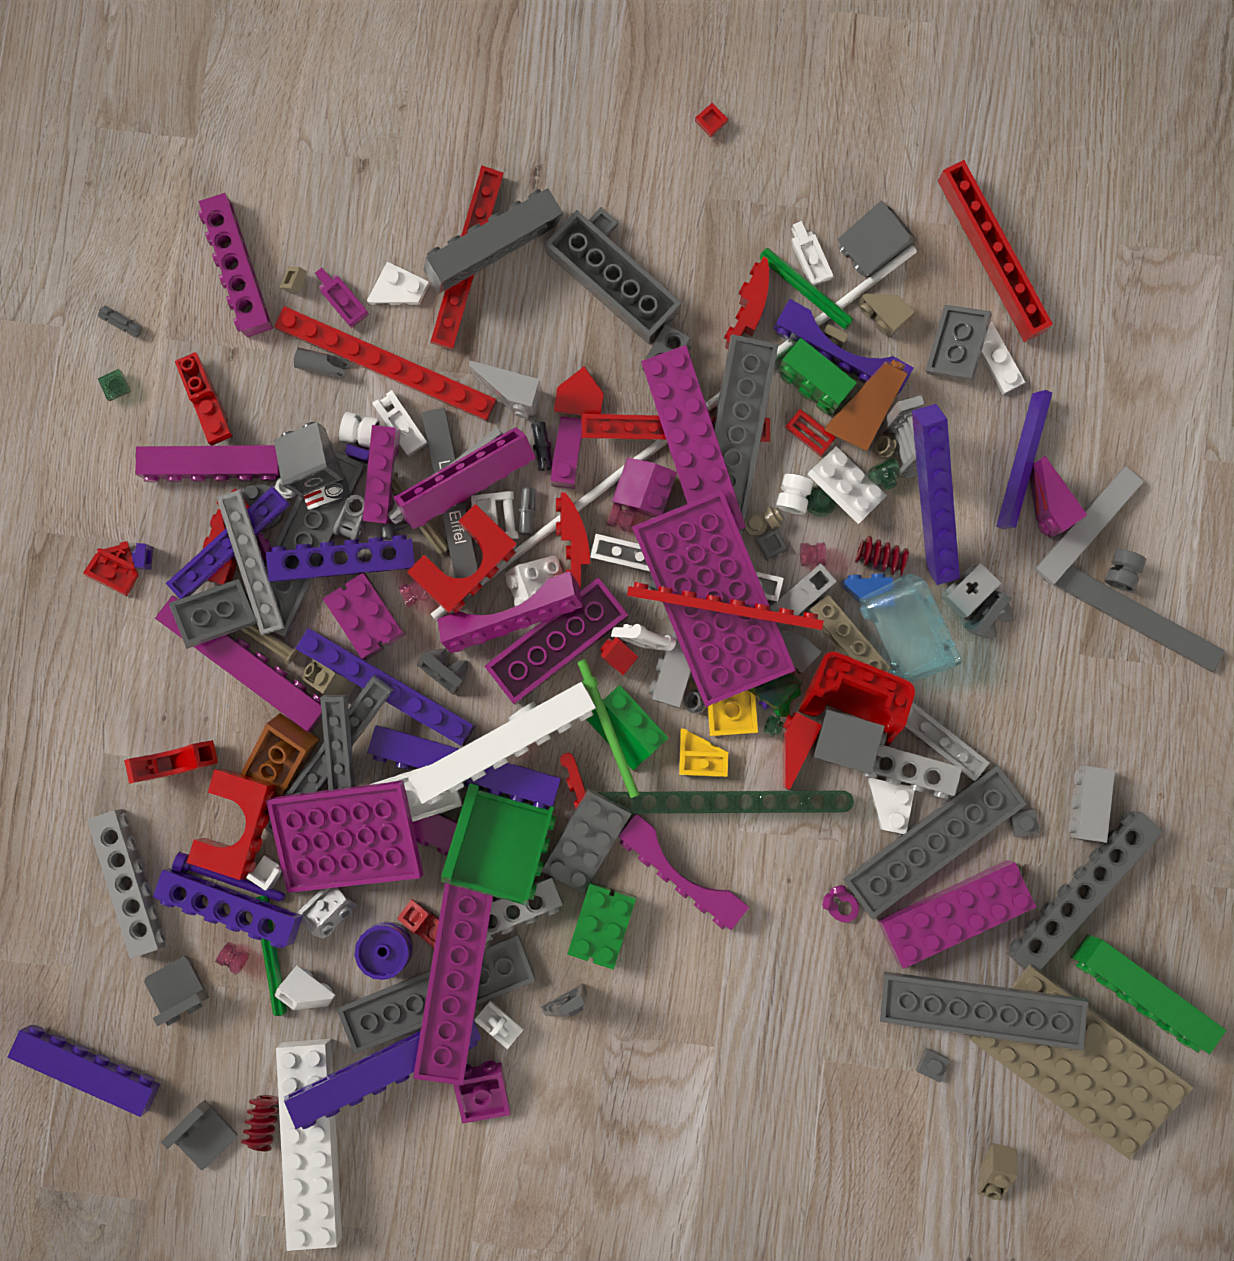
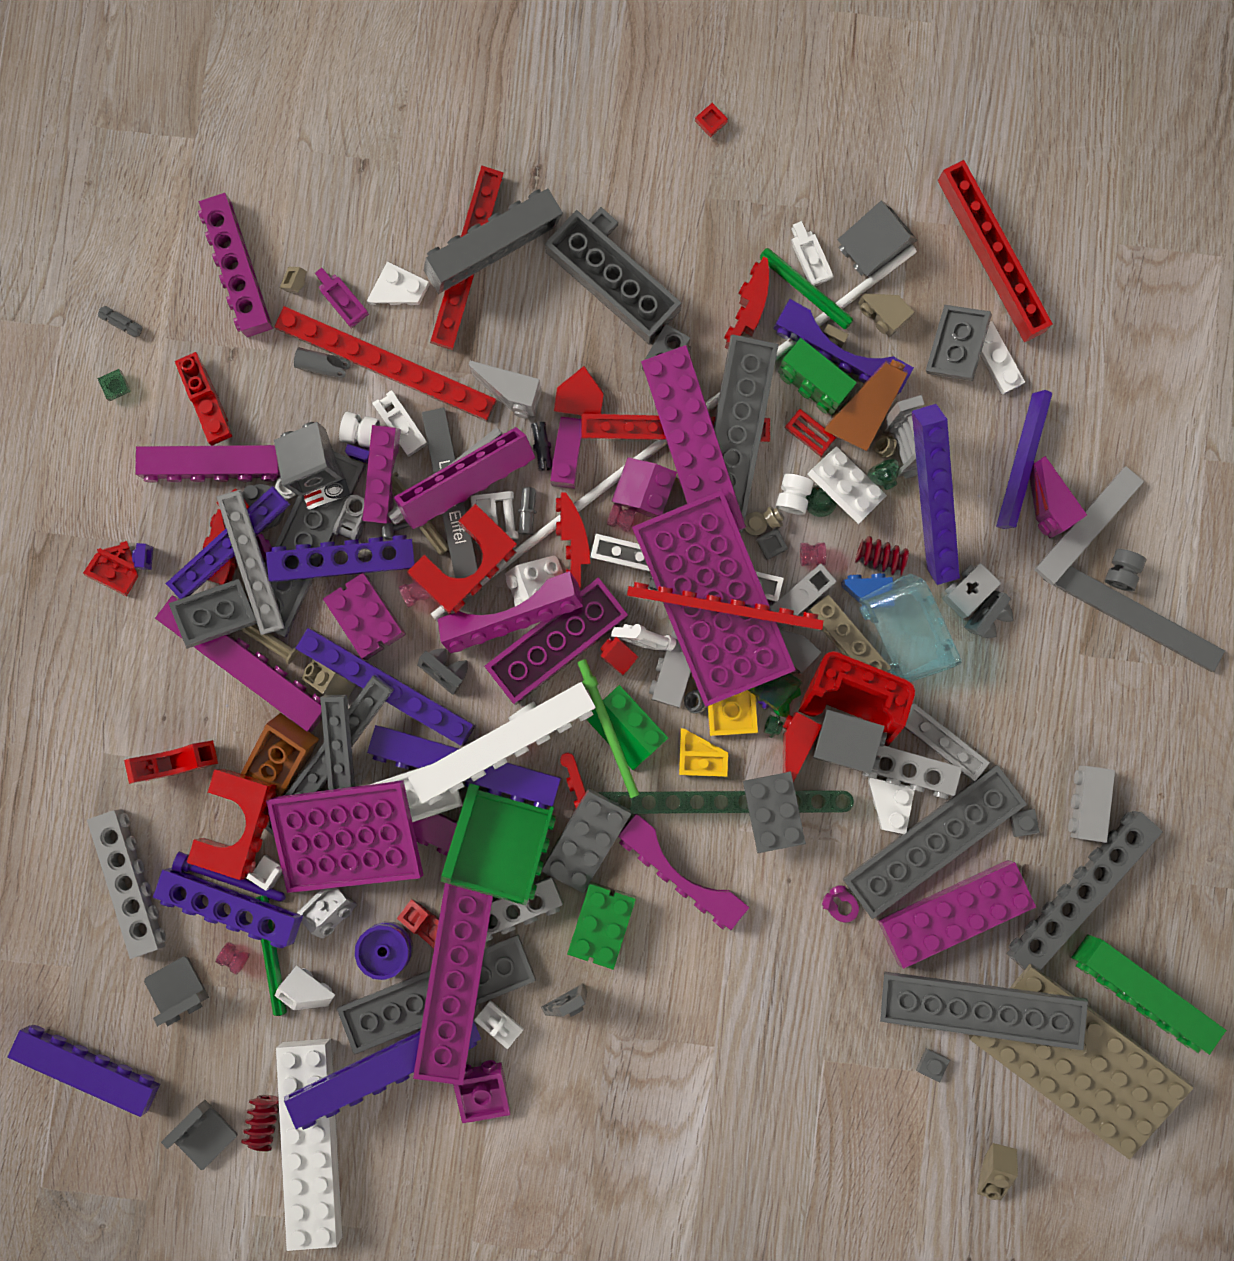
(774, 812): none -> dark grey plate

